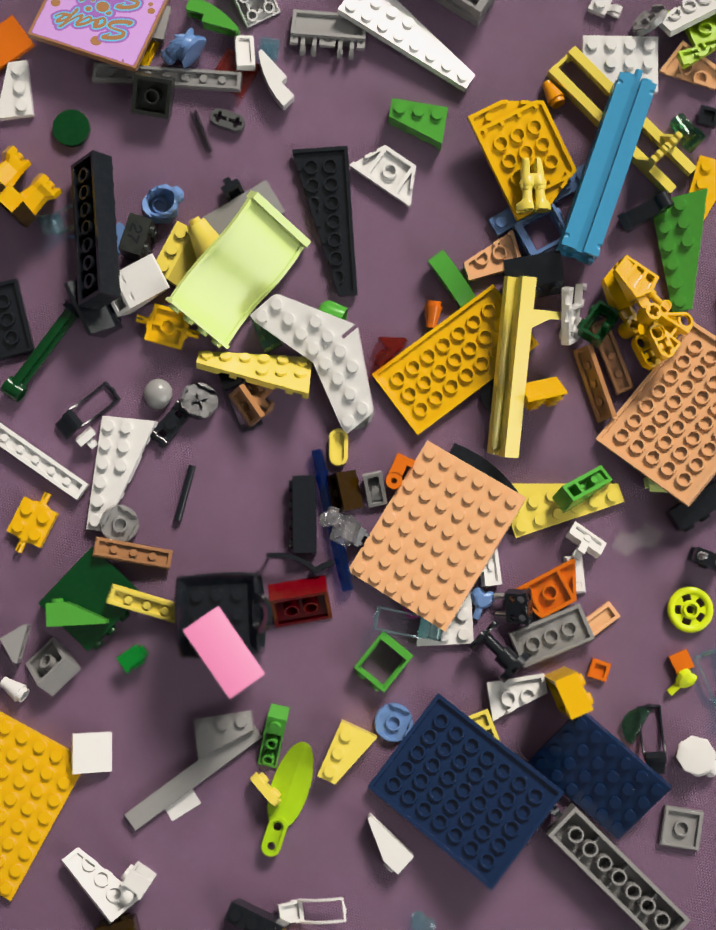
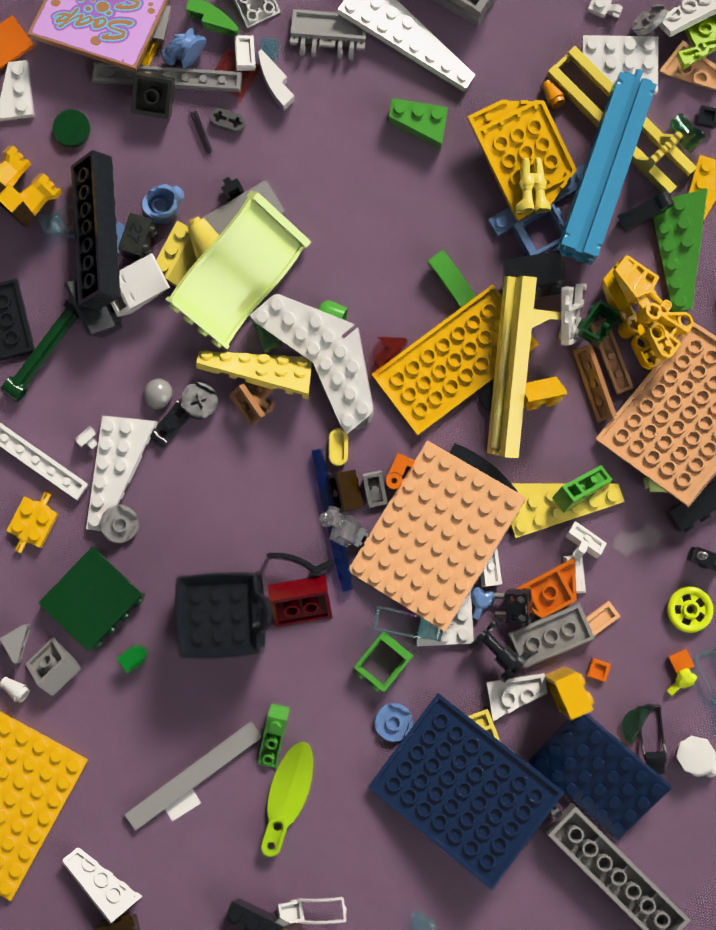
(69, 614): bright green slope -> none
(71, 423): black piece -> none
(91, 752): white tile -> none
(132, 553): medium nougat tile -> none
(138, 879): white window -> none
(141, 603): light yellow tile -> none
(166, 327): yellow plate -> none
(184, 493): black bar -> none
(220, 730): light grey wing -> none
(224, 652): bright pink slope -> none
(229, 383): black piece -> none
(271, 794): light yellow plate -> none
(304, 514): black brick -> none
(328, 193): black wing -> none
(344, 750): light yellow wedge -> none
(388, 172): white wing -> none
(393, 851): white slope -> none
(432, 313): orange cone -> none
(490, 260): light nougat wing -> none
(681, 827): light grey tile -> none

